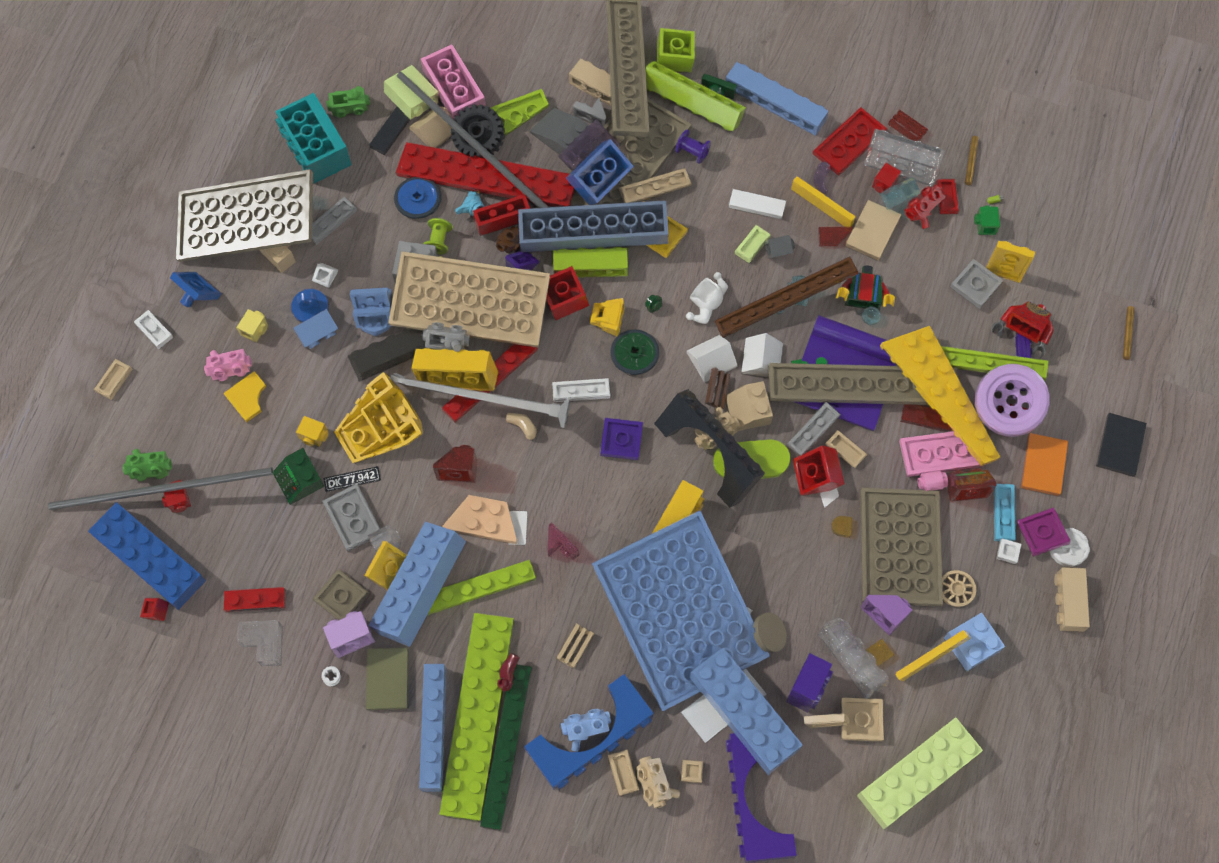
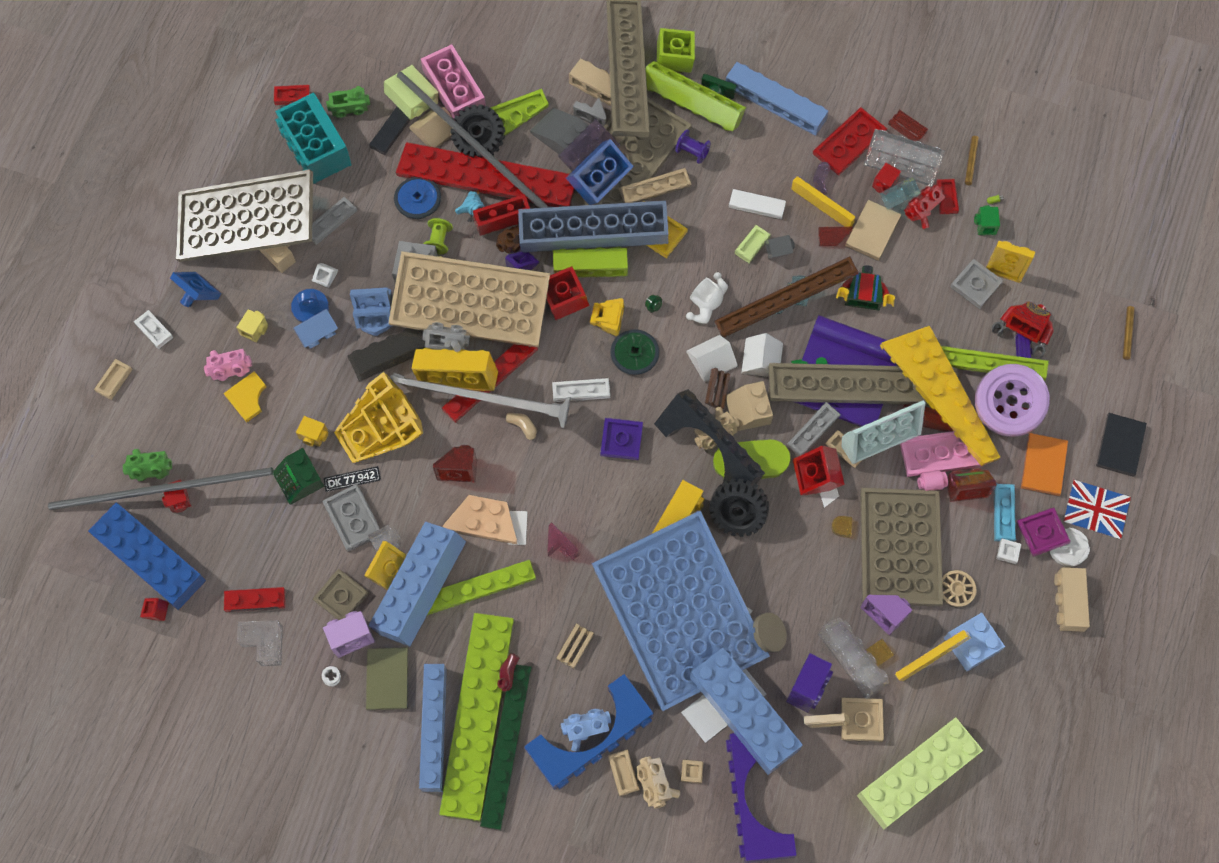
(288, 94): none -> red plate
(735, 494): none -> black wheel
(871, 311): clear light blue plate -> none
(884, 433): none -> light aqua slope
(1097, 509): none -> sticker

